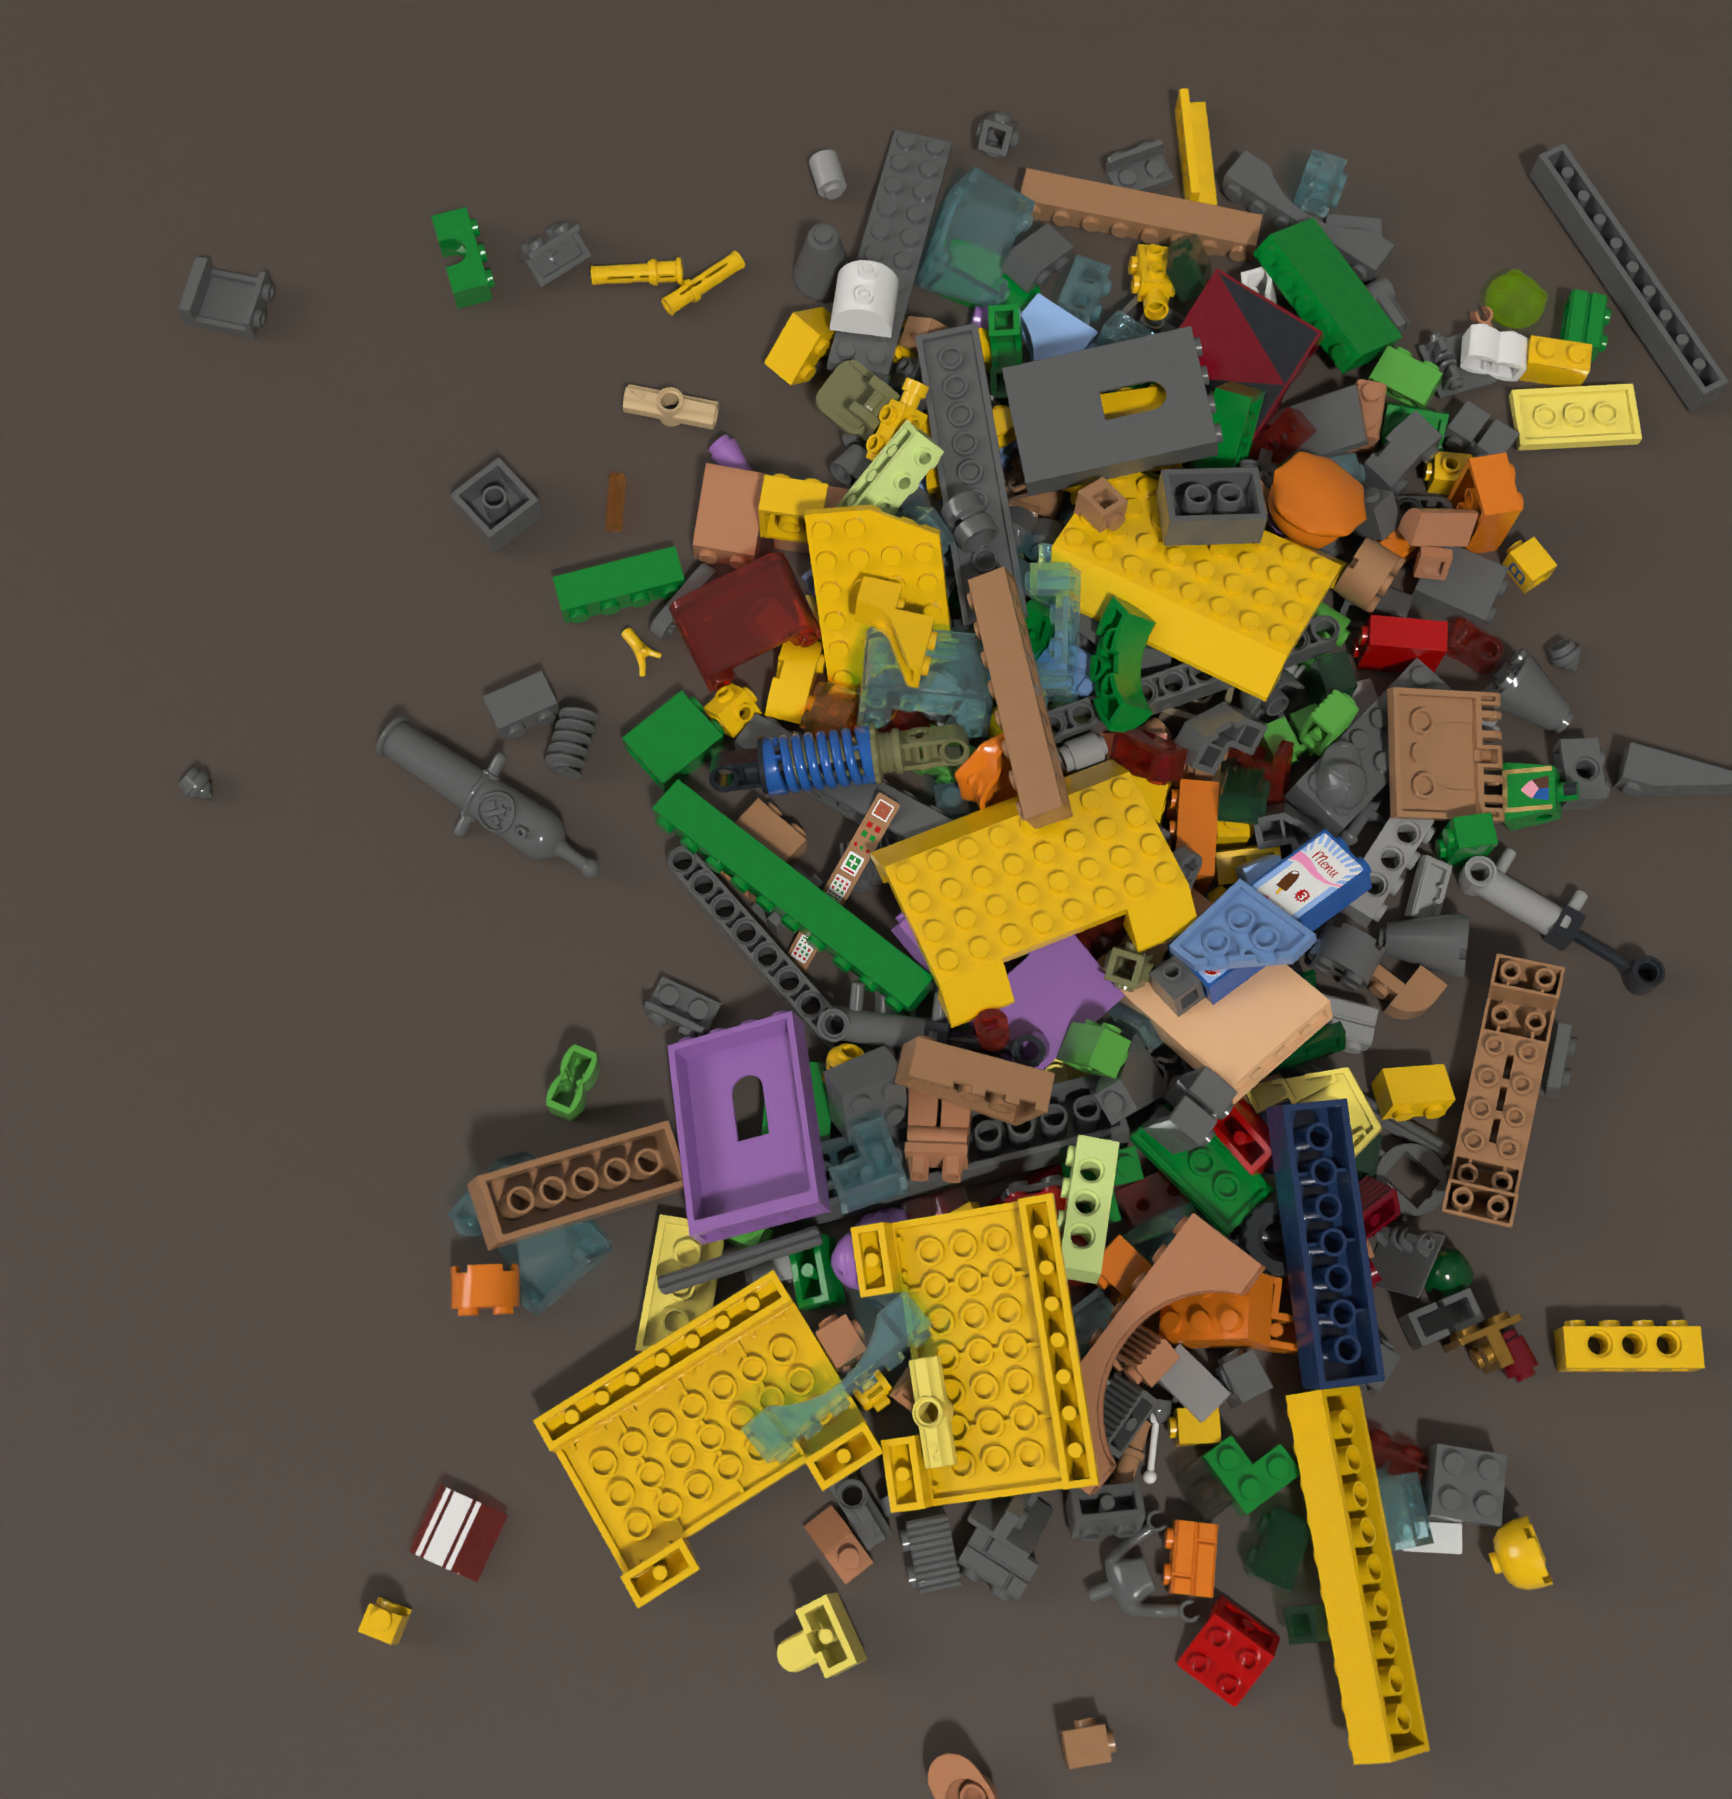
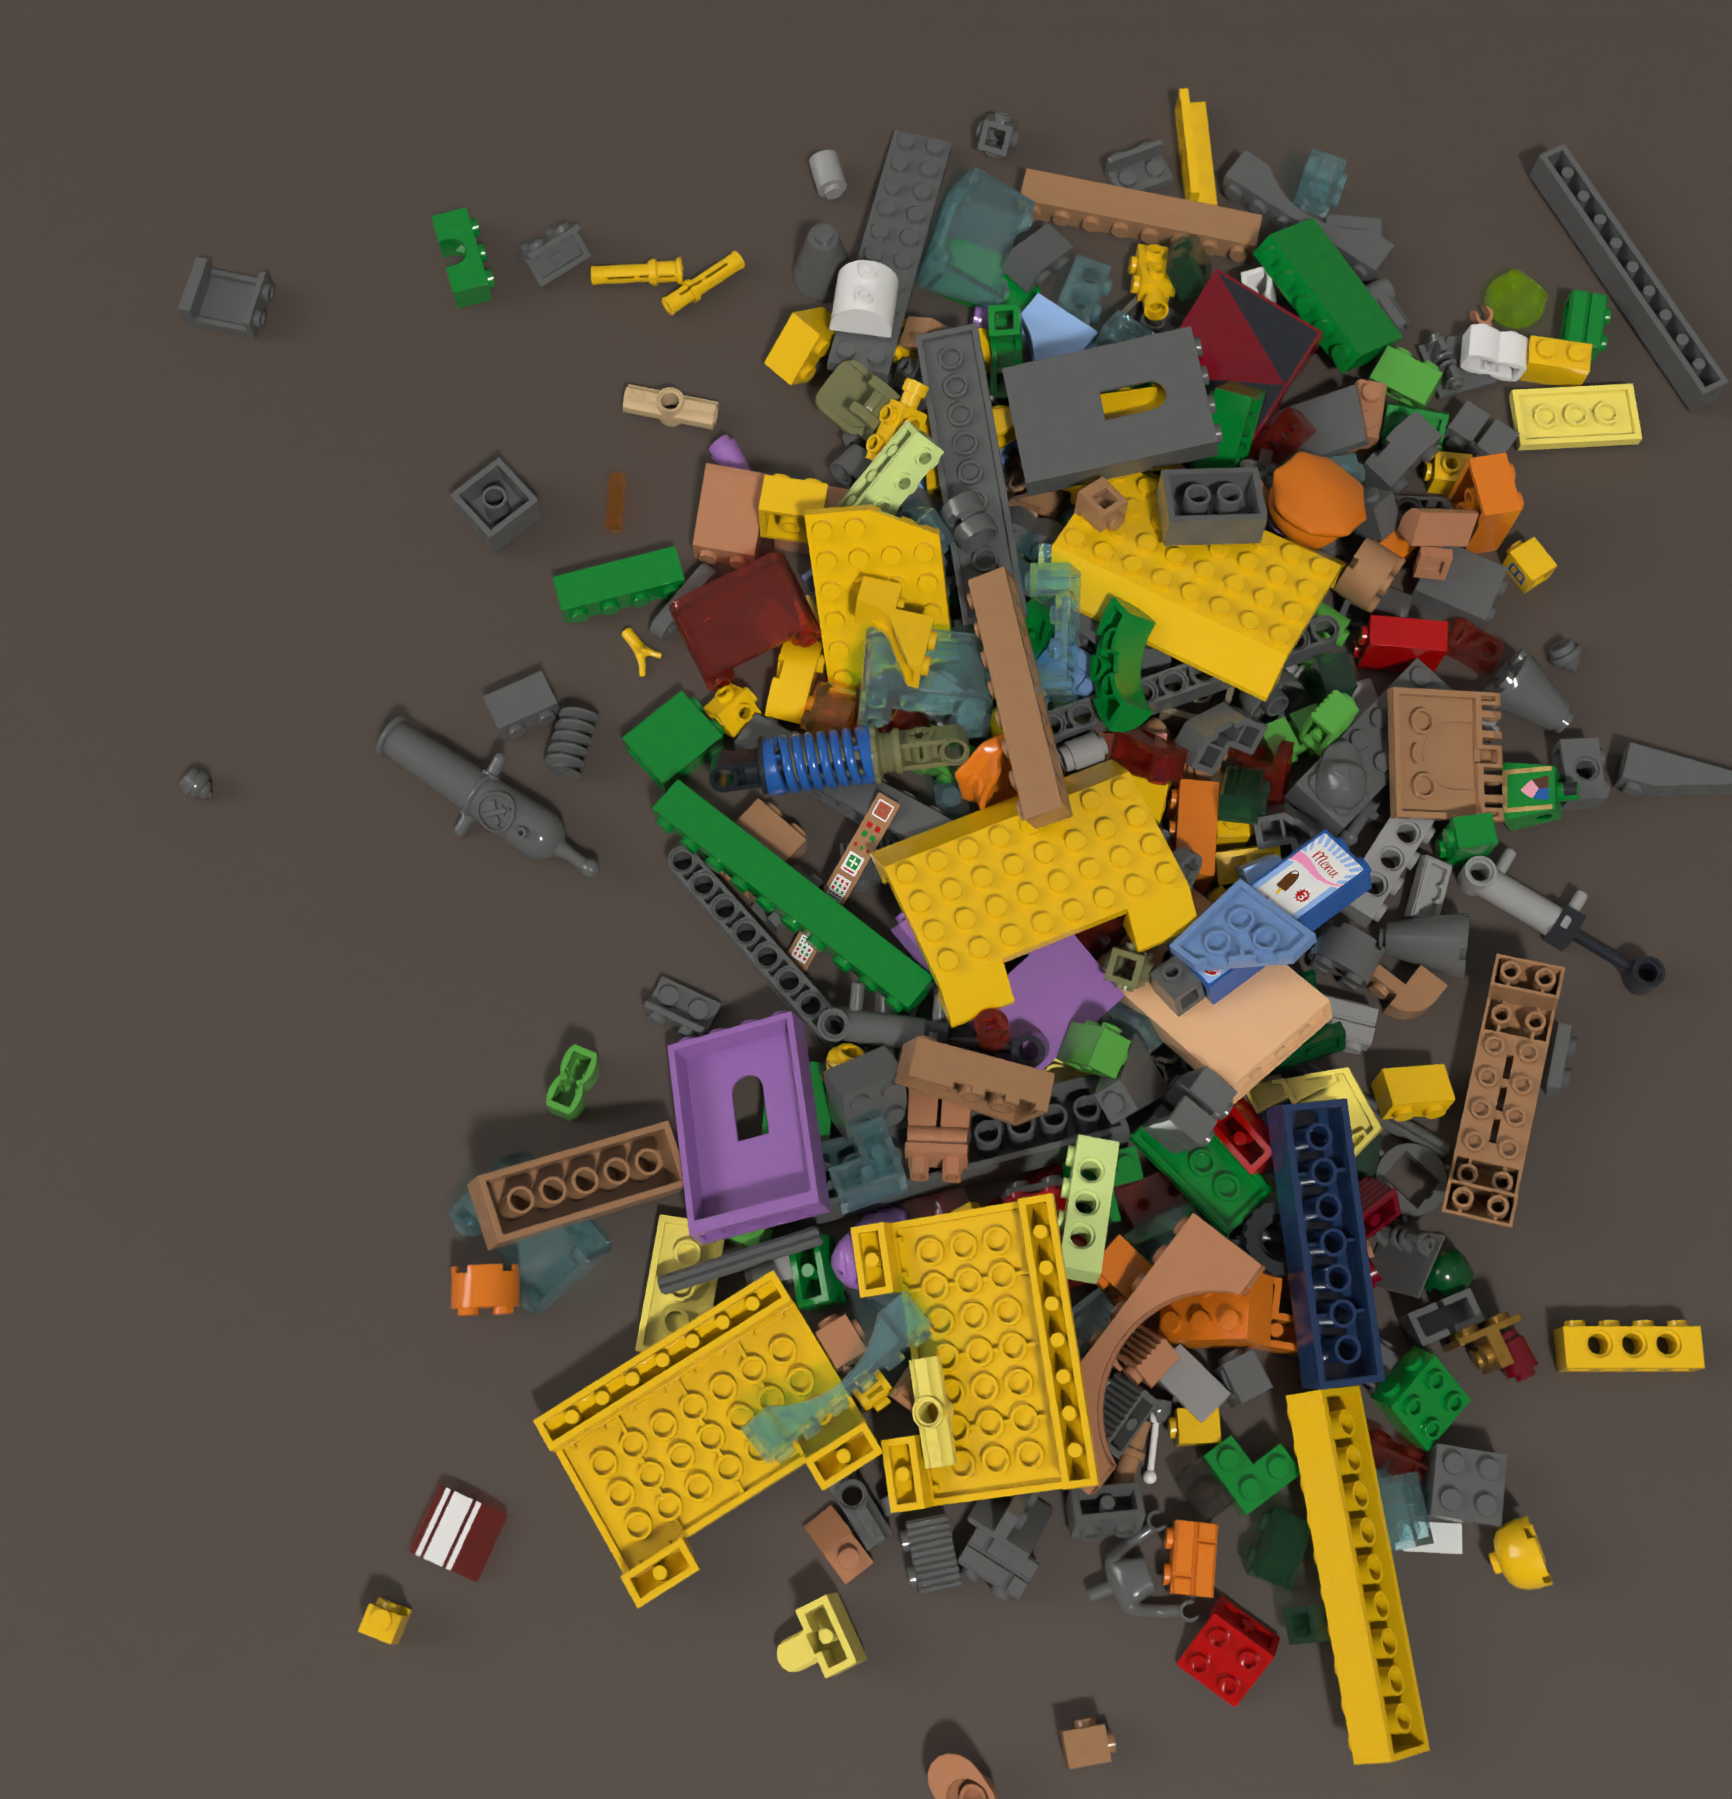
(1420, 1398): none -> green brick

